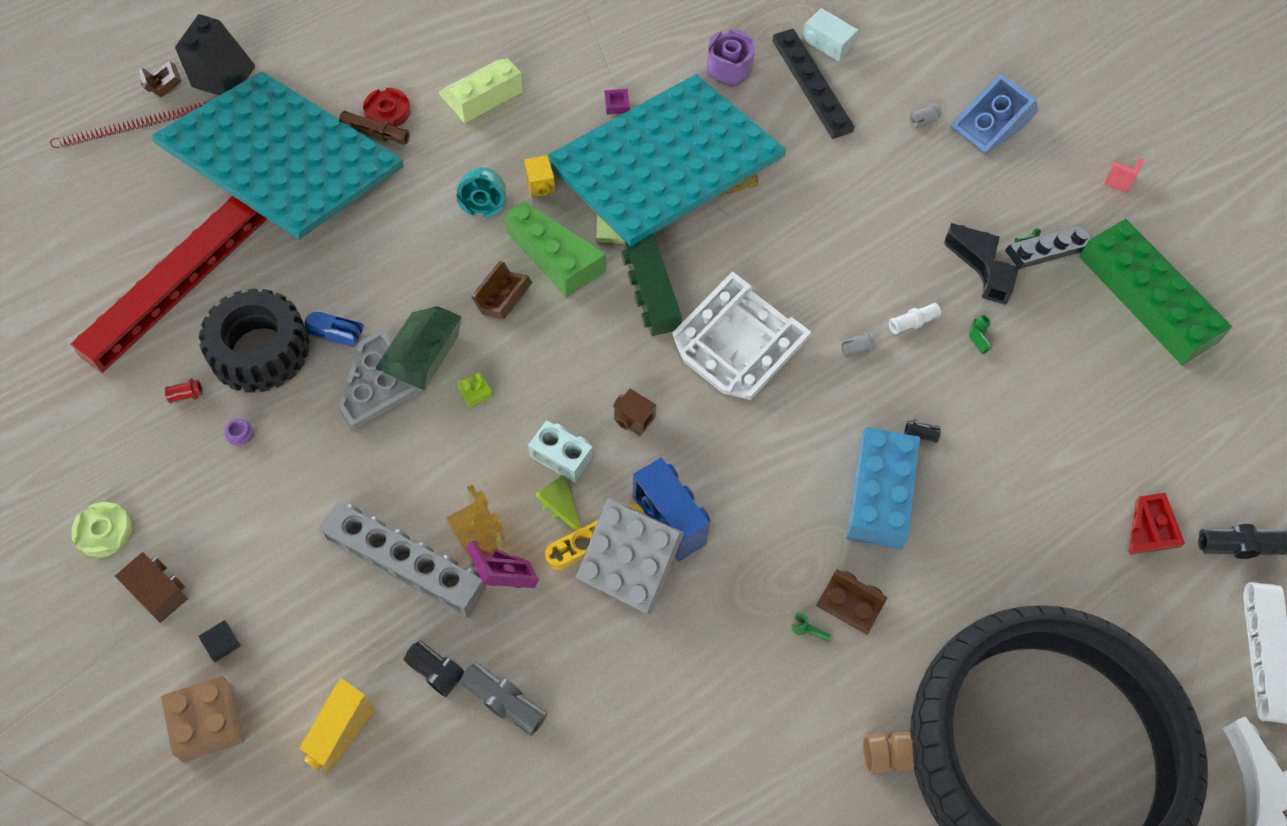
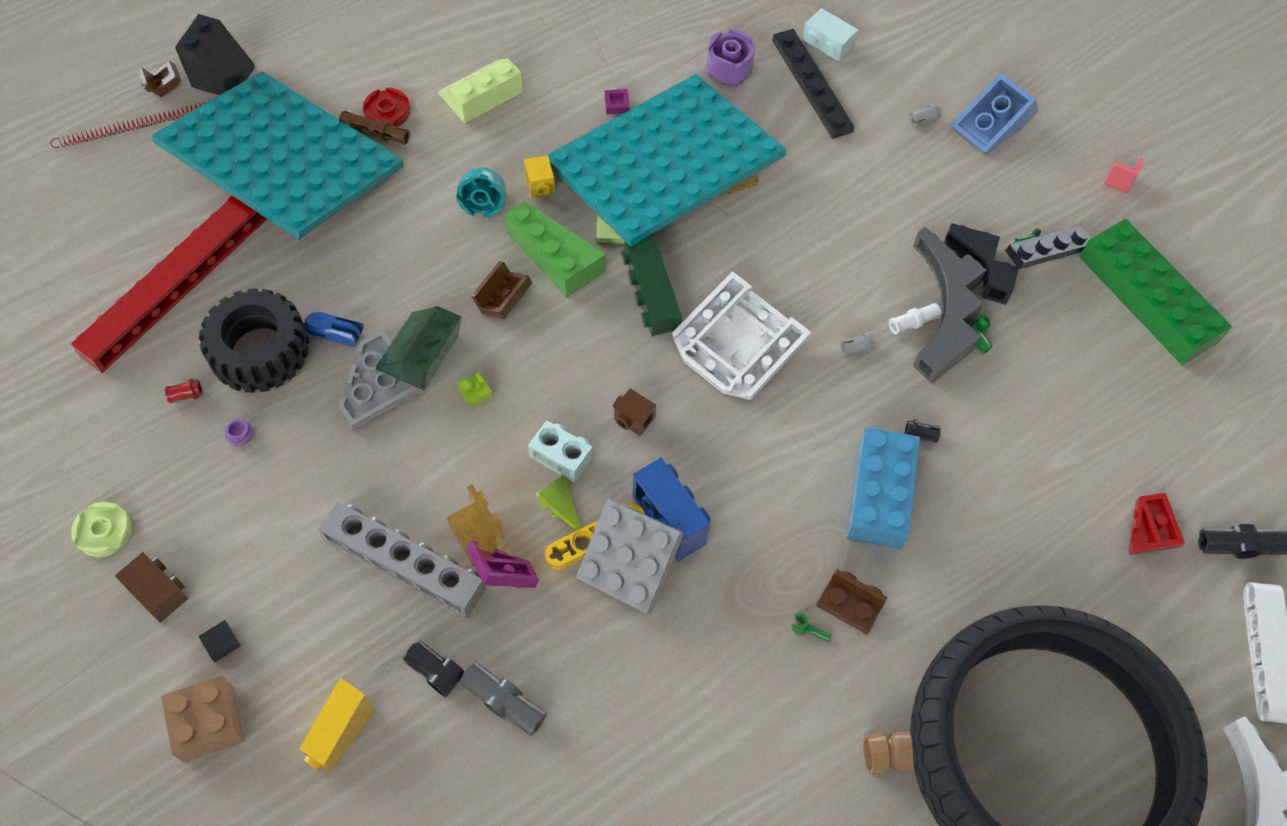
(959, 306): none -> dark grey arch

